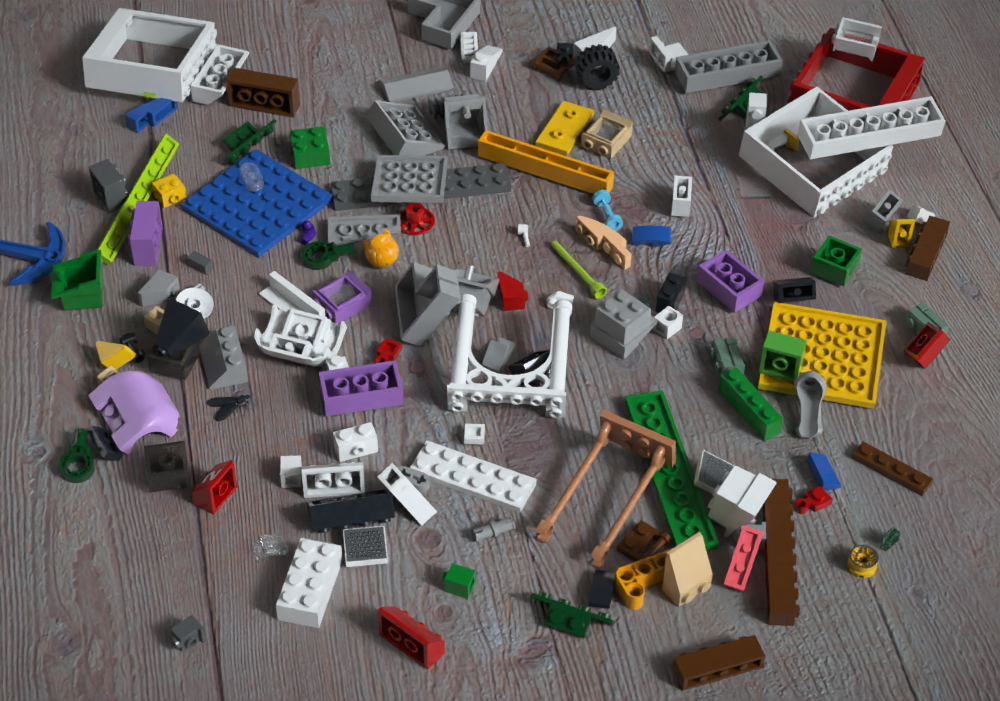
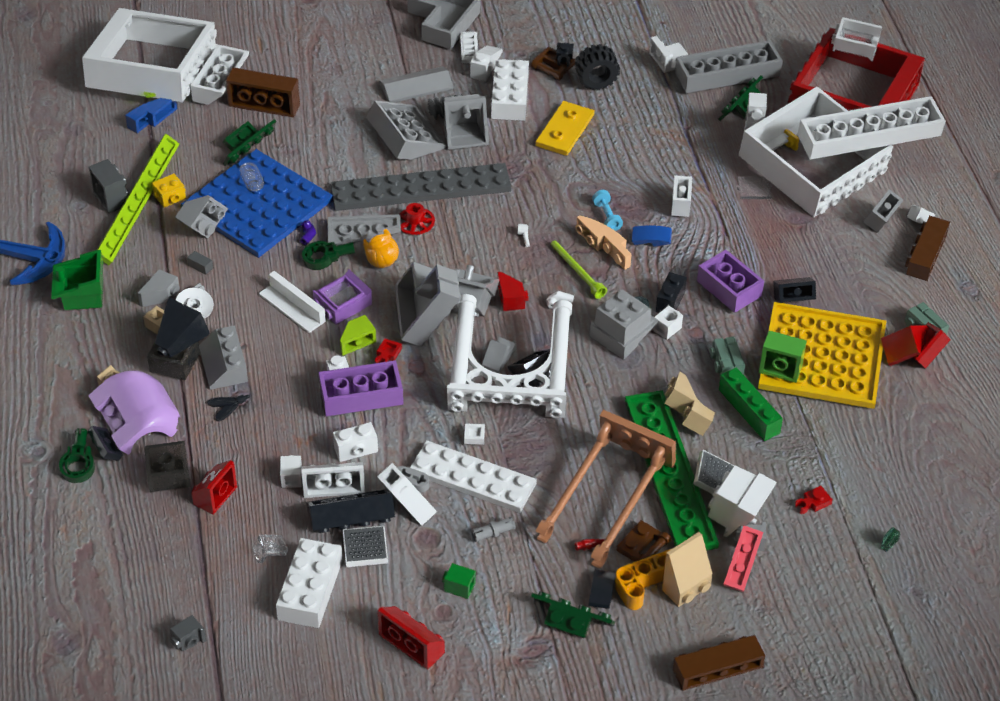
(114, 354): yellow slope -> none
(130, 341): black bar -> none
(145, 233): medium lavender brick -> none
(202, 214): none -> light grey slope
(301, 337): white piece -> none
(310, 147): green brick -> none
(357, 335): none -> lime slope
(409, 179): light grey plate -> none
(510, 89): none -> white brick
(544, 163): light orange brick -> none
(587, 544): none -> red piece
(605, 37): white slope -> none
(607, 134): tan window -> none
(683, 399): none -> tan arch
(780, 556): reddish brown brick -> none
(810, 390): light grey hair -> none
(823, 471): blue slope -> none
(836, 260): green brick -> none
(857, 557): yellow wheel -> none
(892, 468): reddish brown plate -> none
(900, 232): yellow slope -> none
(904, 343): none -> red slope

